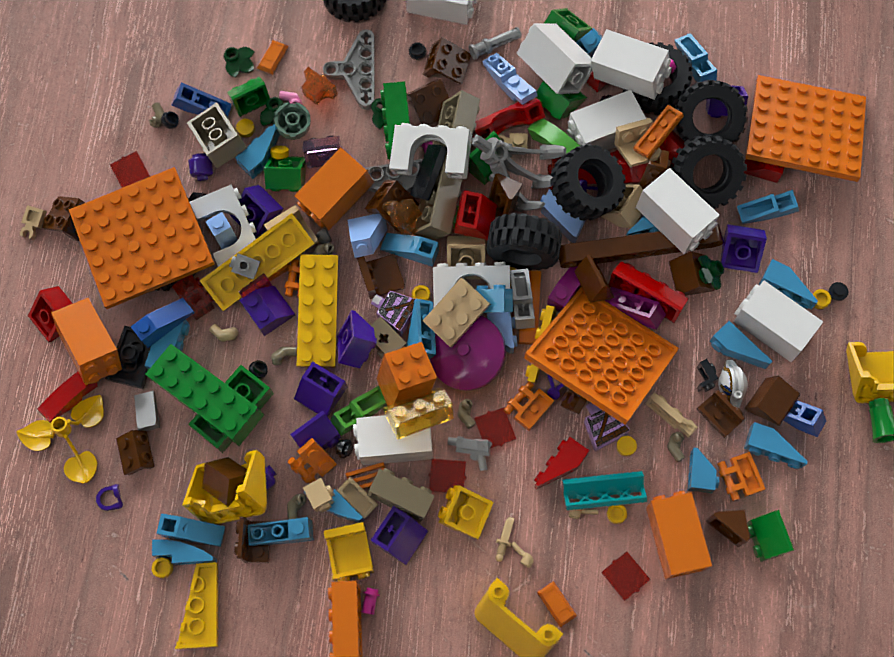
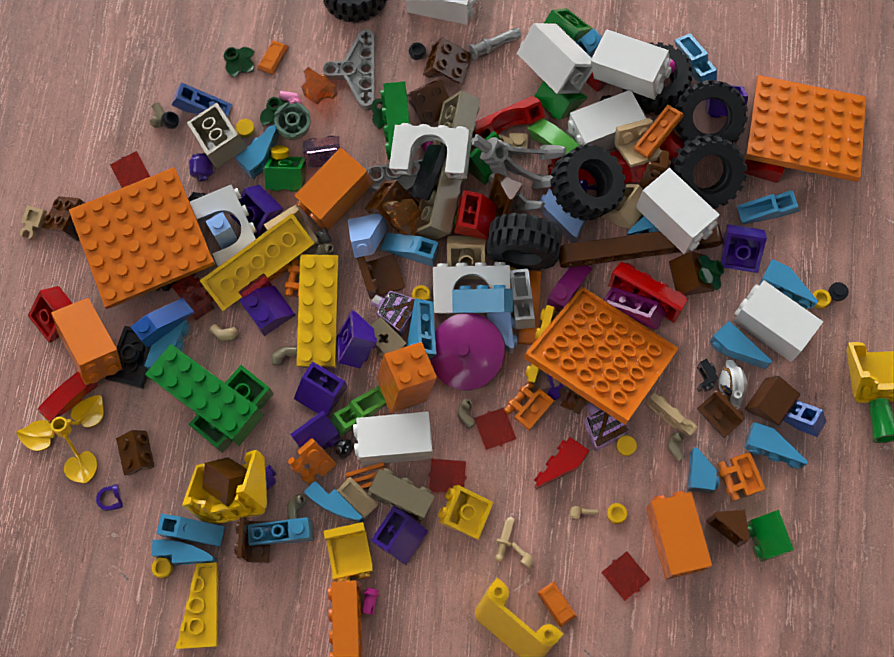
(146, 411): light grey slope -> none
(244, 266): light grey brick -> none
(249, 96): green slope -> none
(258, 369): black plate -> none
(319, 495): tan brick -> none
(419, 412): clear yellow slope -> none
(456, 312): tan plate -> none
(476, 447): light grey piece -> none
(508, 80): light blue slope -> none
(593, 281): reddish brown slope -> none
(603, 487): teal fence -> none

